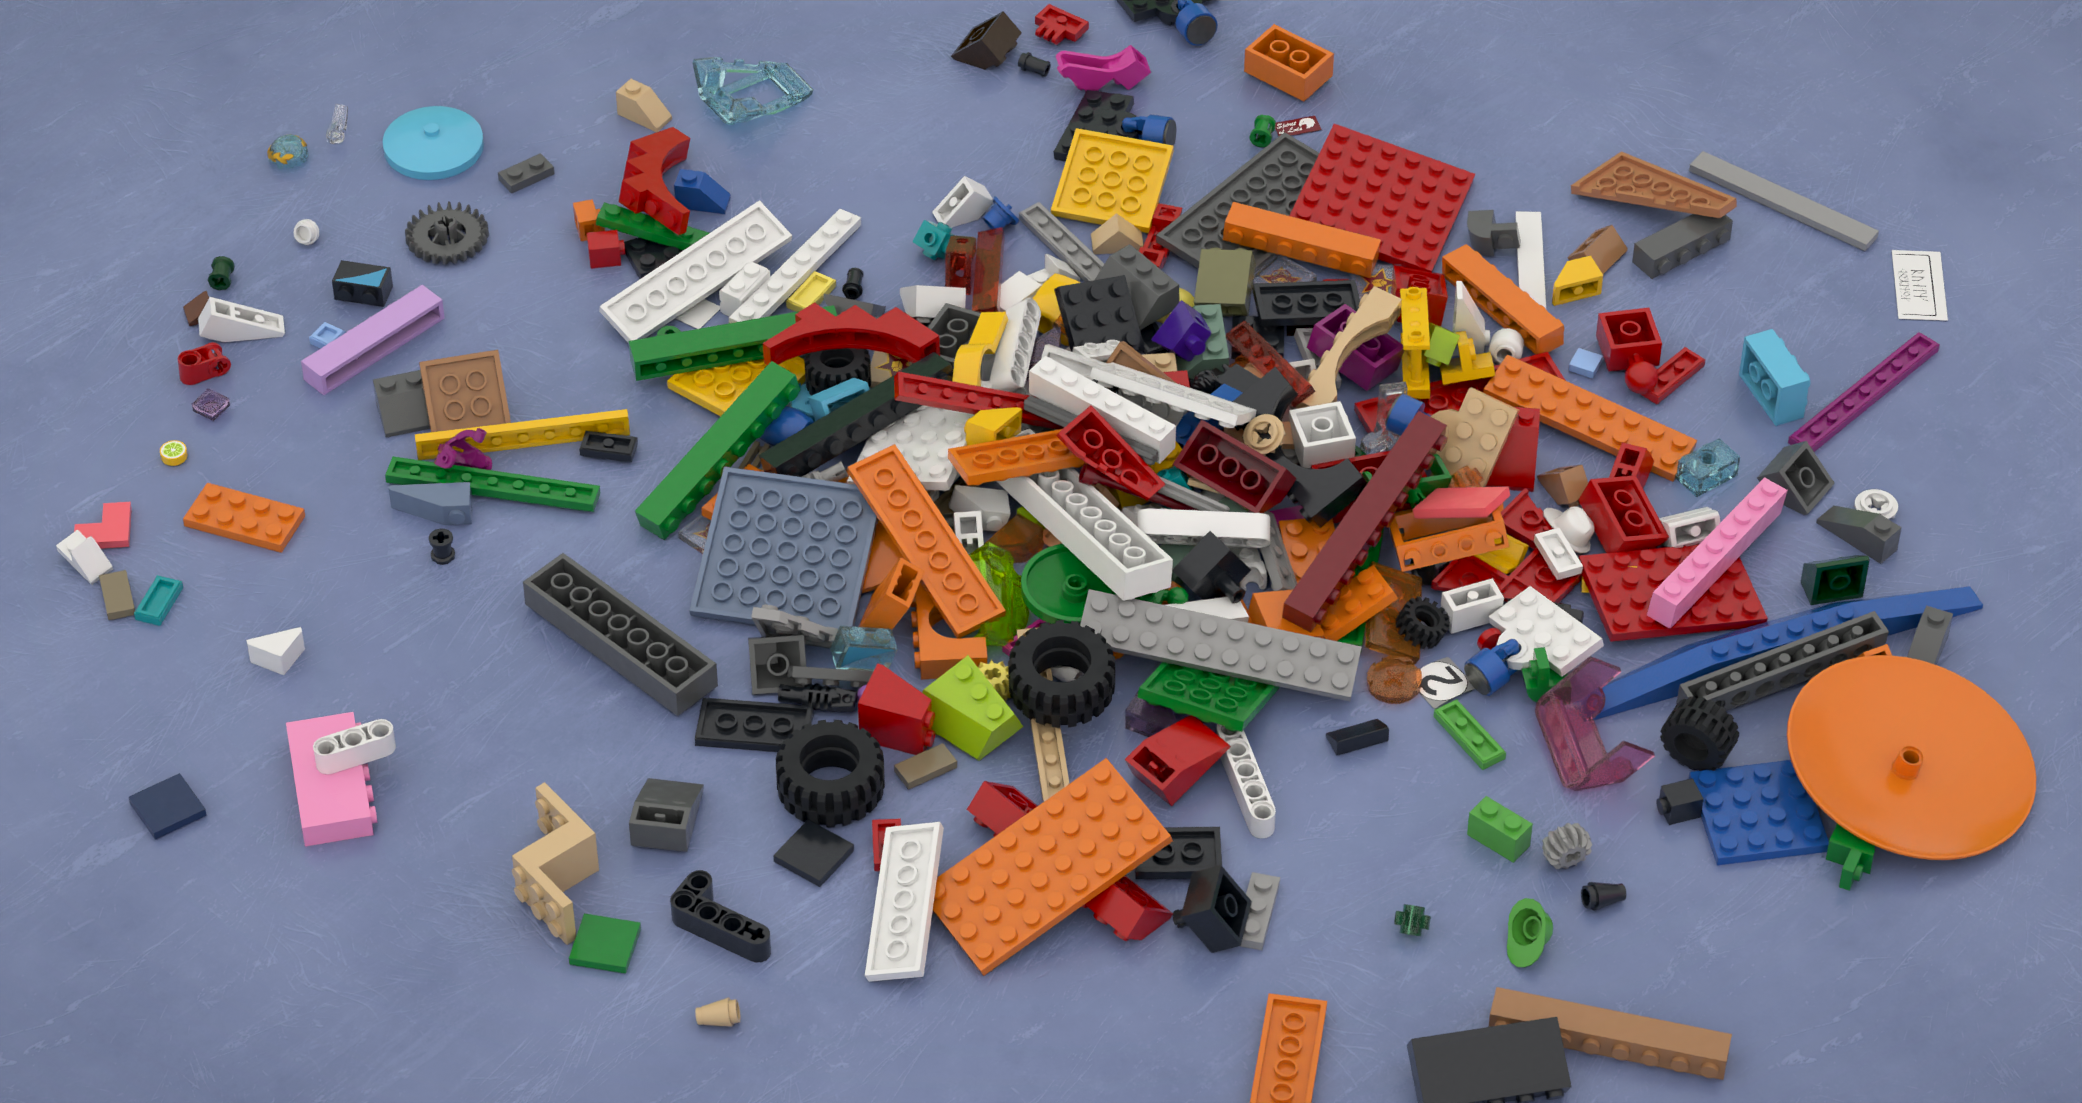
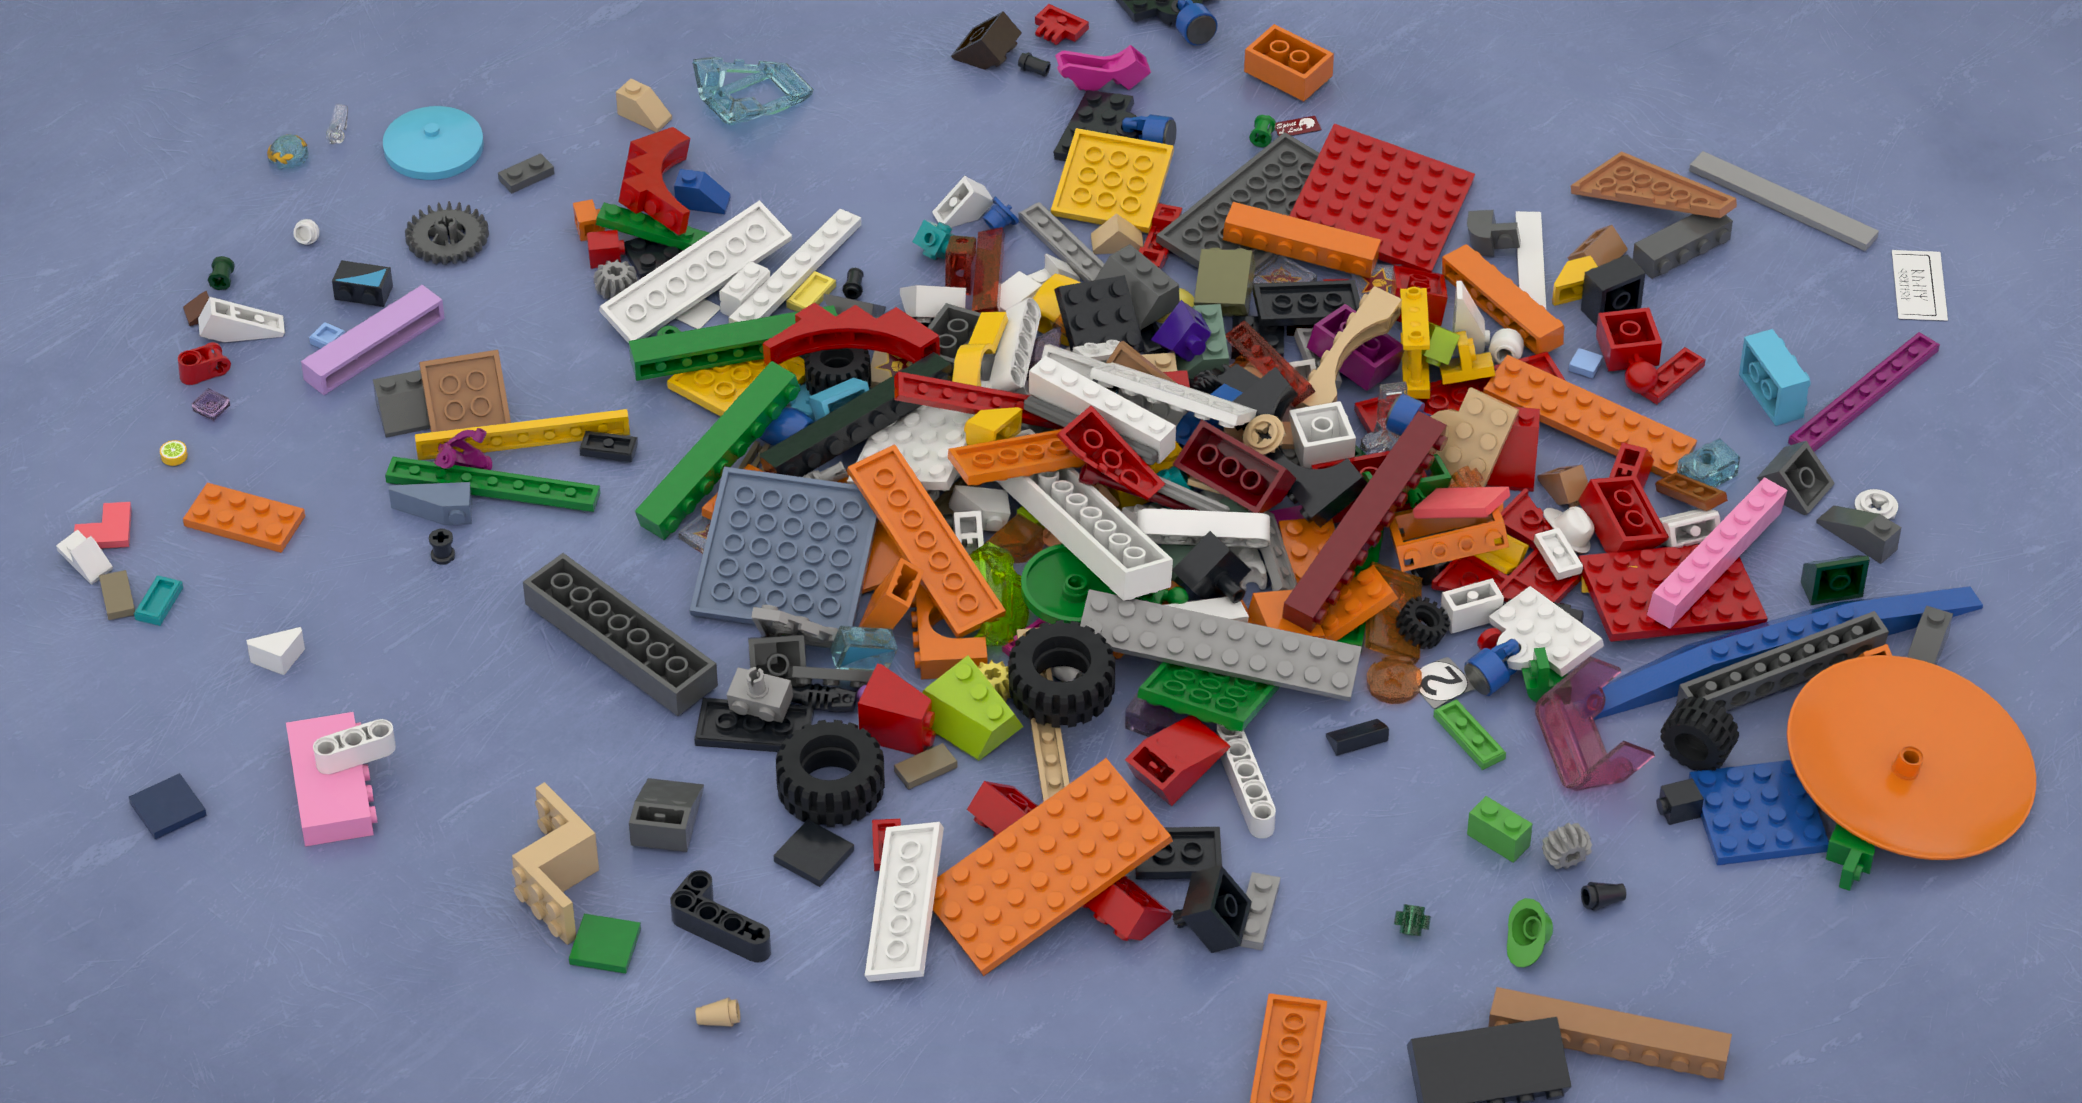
(614, 278): none -> light grey gear
(759, 694): none -> light grey brick
(1612, 288): none -> black brick
(1691, 491): none -> dark orange tile

